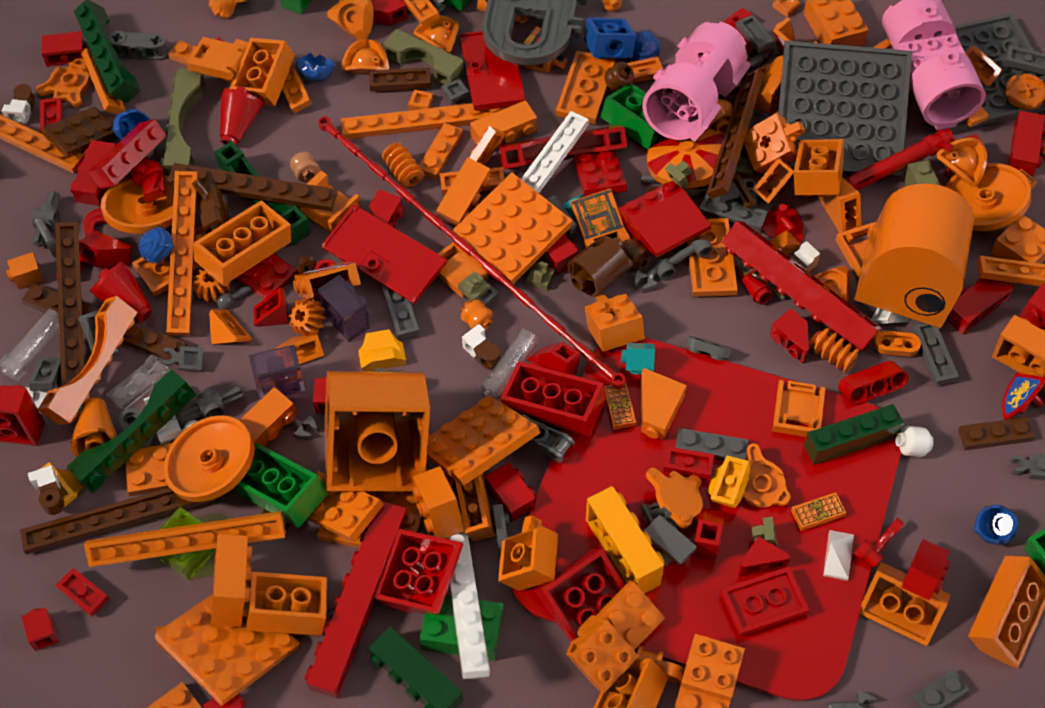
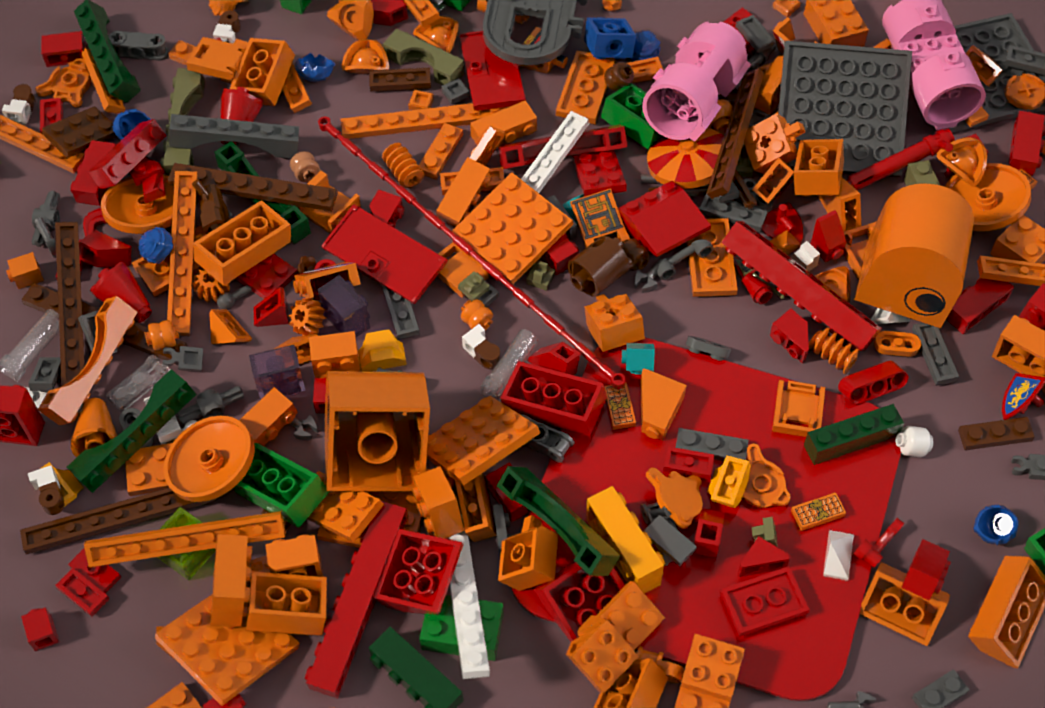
(101, 576): none -> red plate
(161, 335): none -> orange piece
(194, 131): none -> dark grey arch
(227, 26): none -> leg
(291, 556): none -> orange hinge
(334, 353): none -> orange brick
(591, 551): none -> dark green arch
(679, 173): olive tile -> none
(829, 237): none -> red slope

